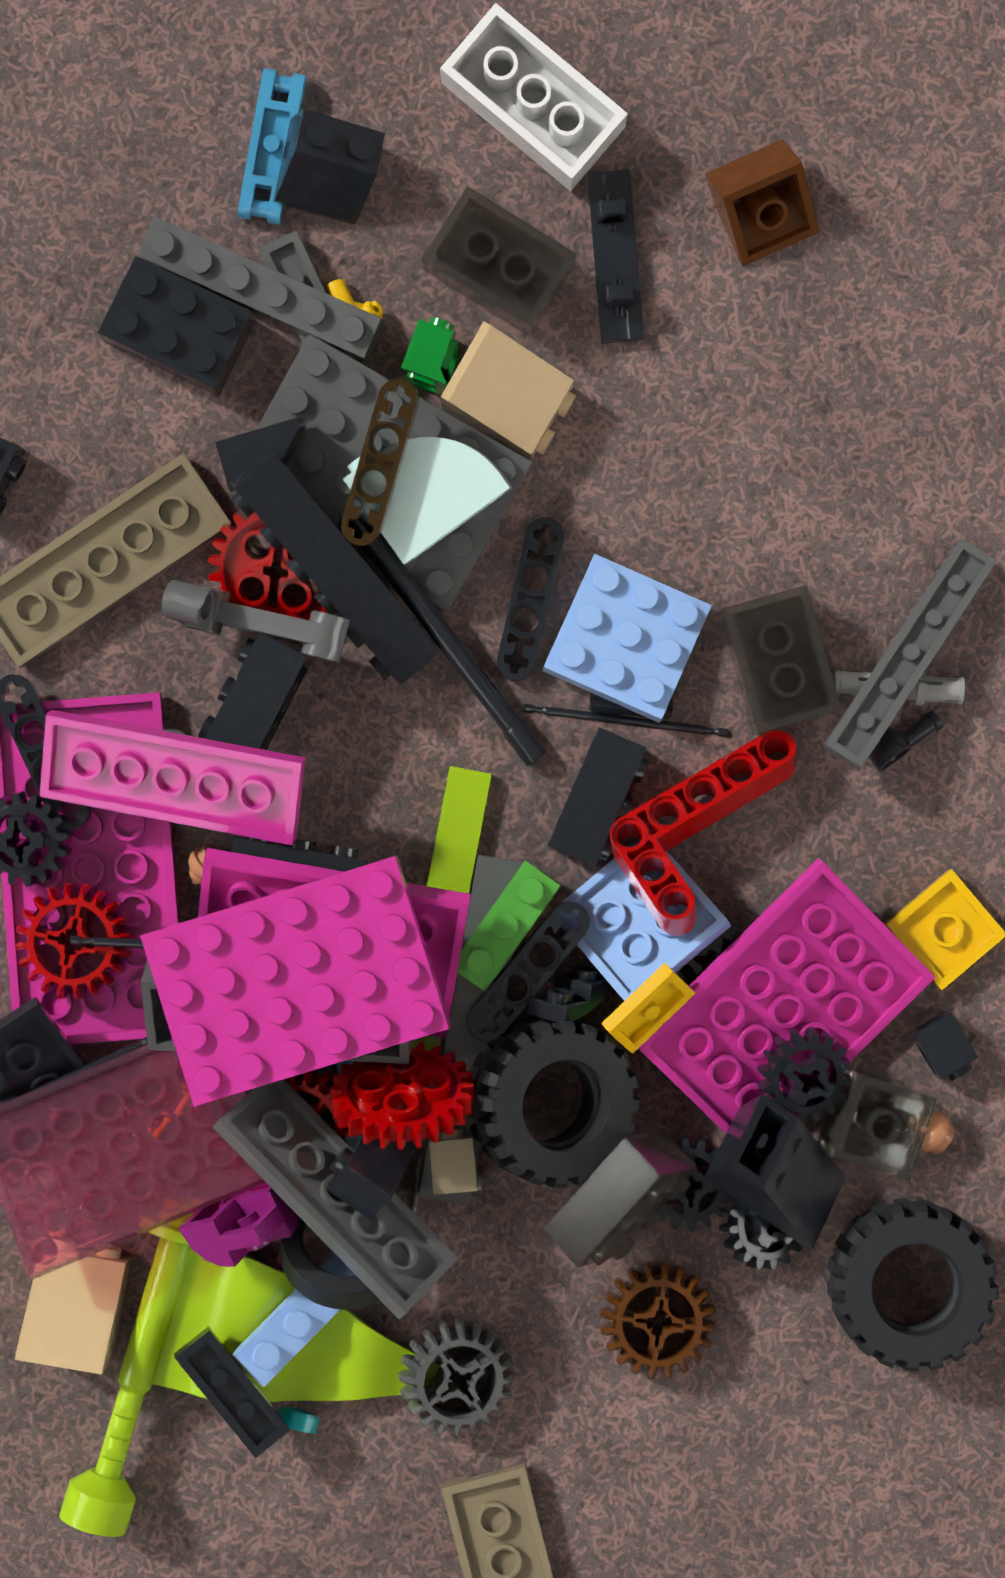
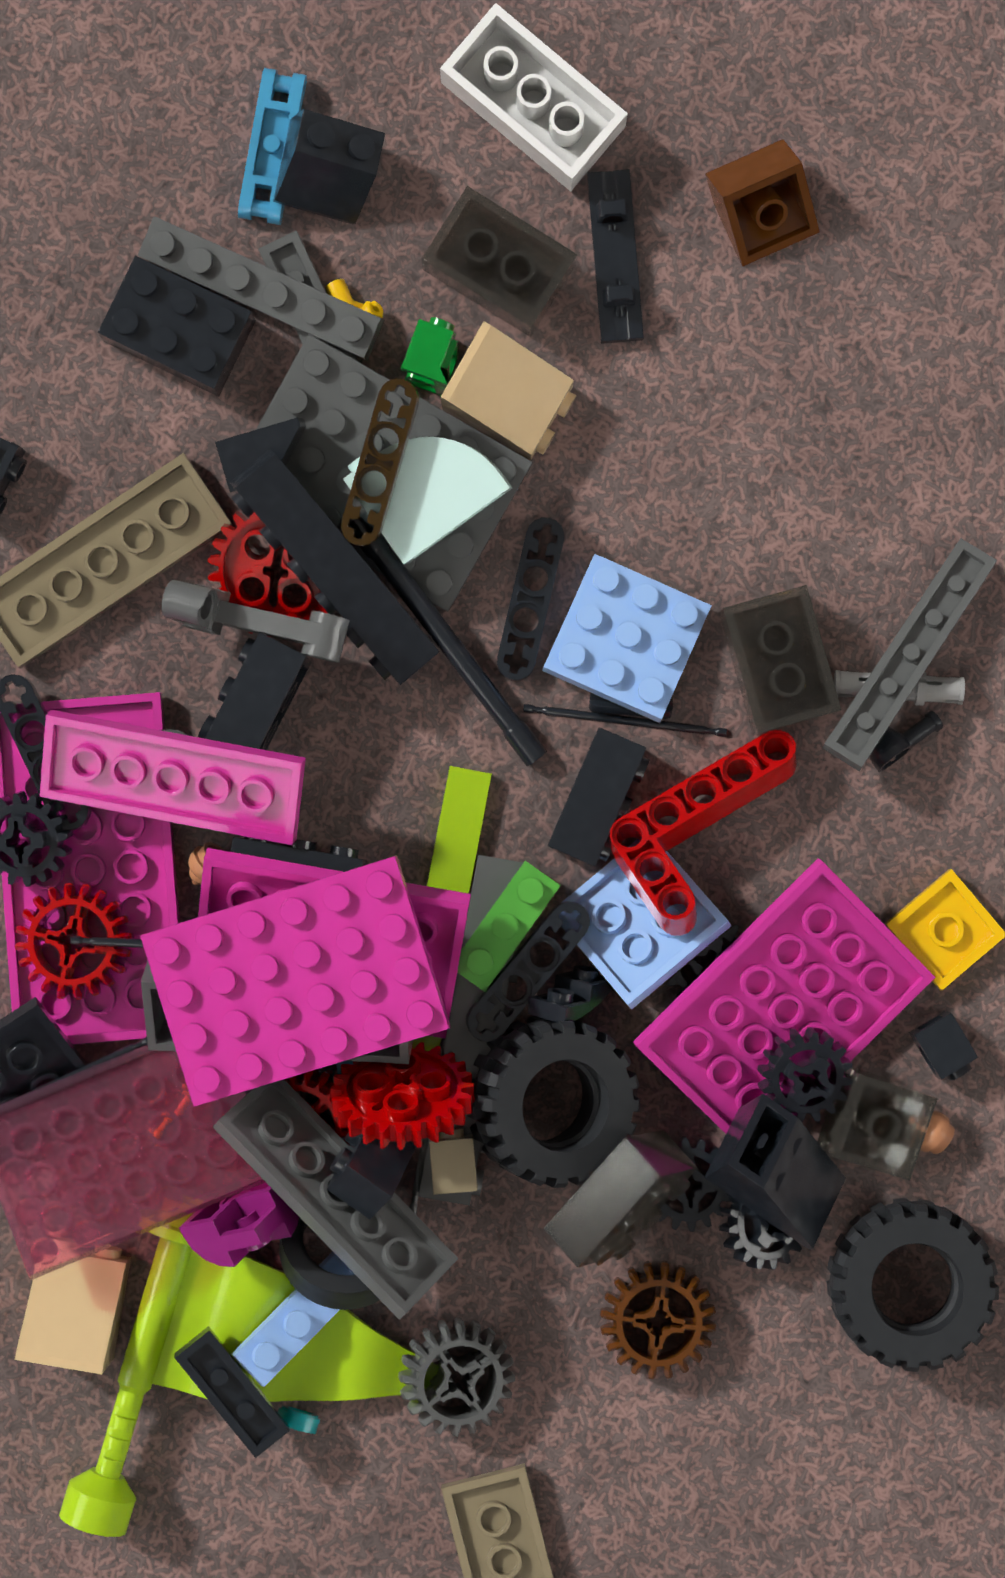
(648, 1008): yellow plate -> none

